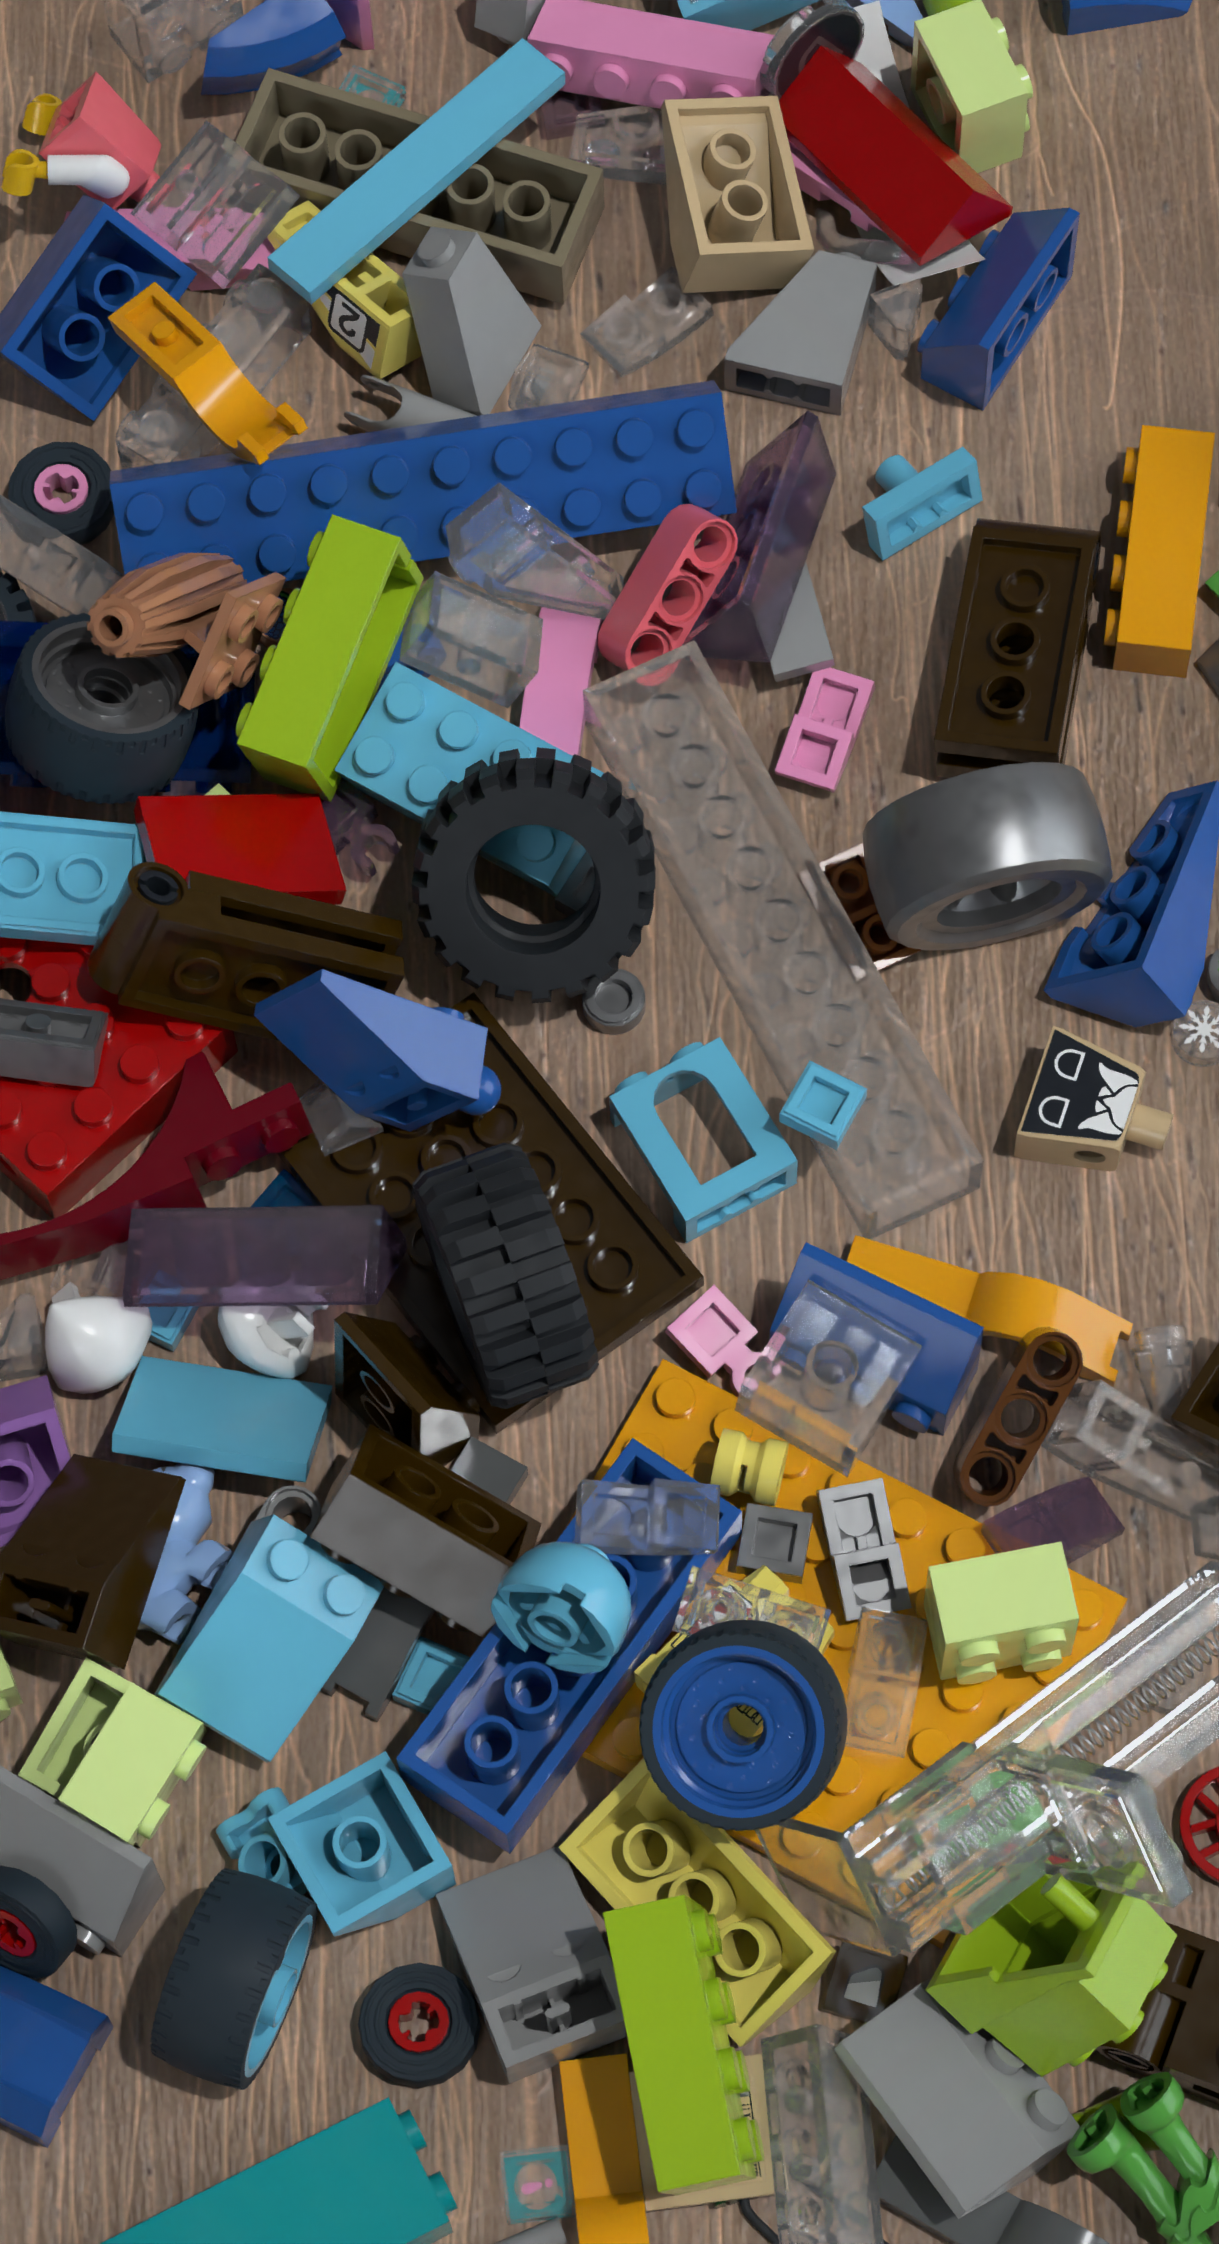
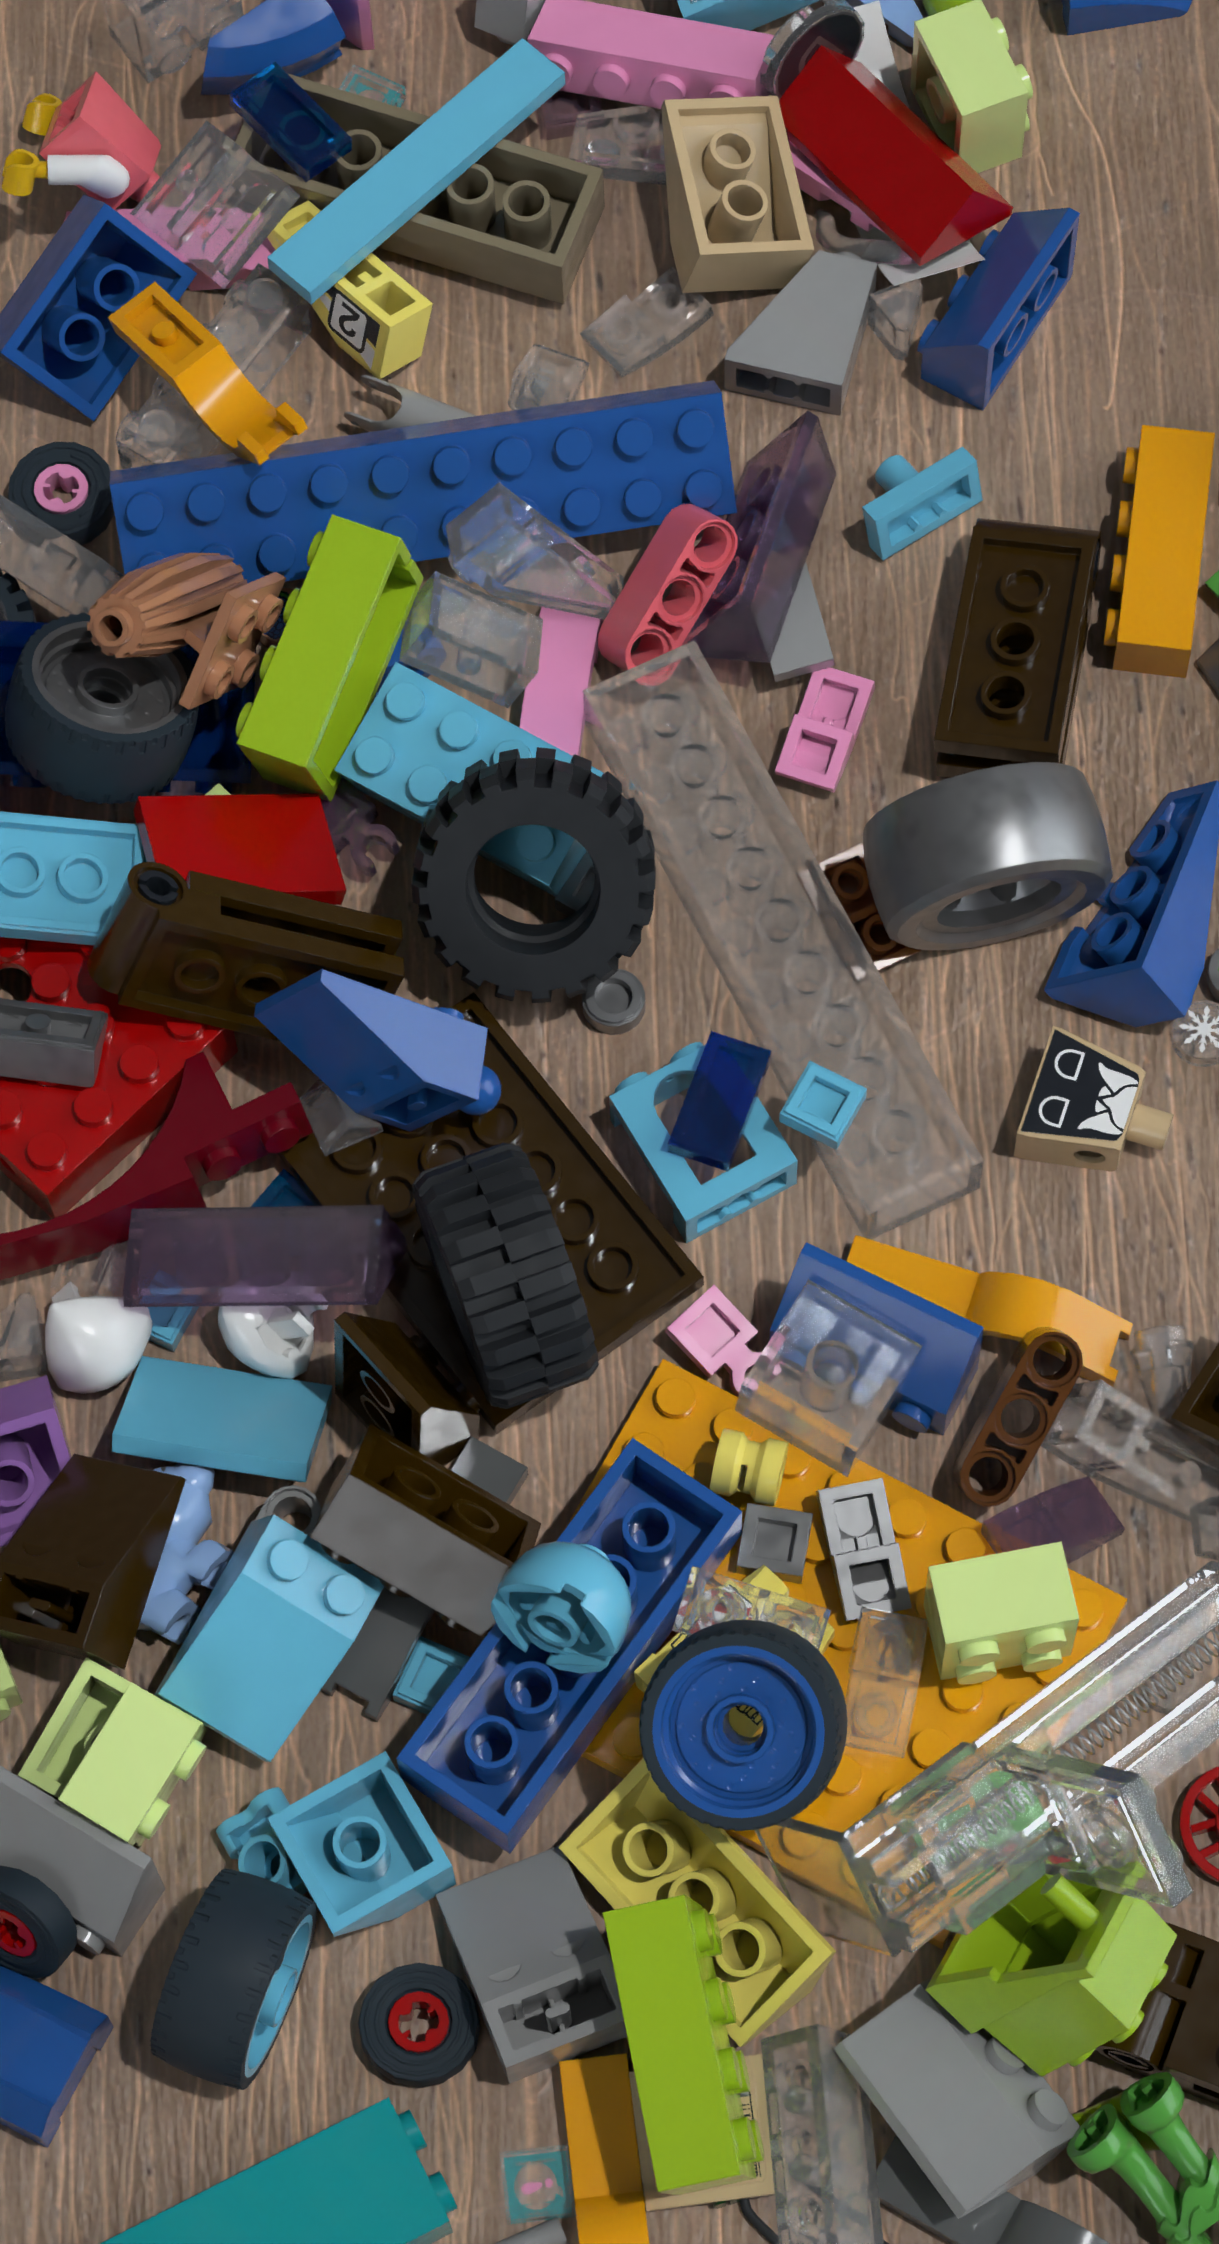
(290, 122): none -> clear blue tile
(466, 319): light grey slope -> none
(650, 1519): clear slope -> none
(719, 1101): none -> clear blue tile
(864, 1982): dark brown slope -> none

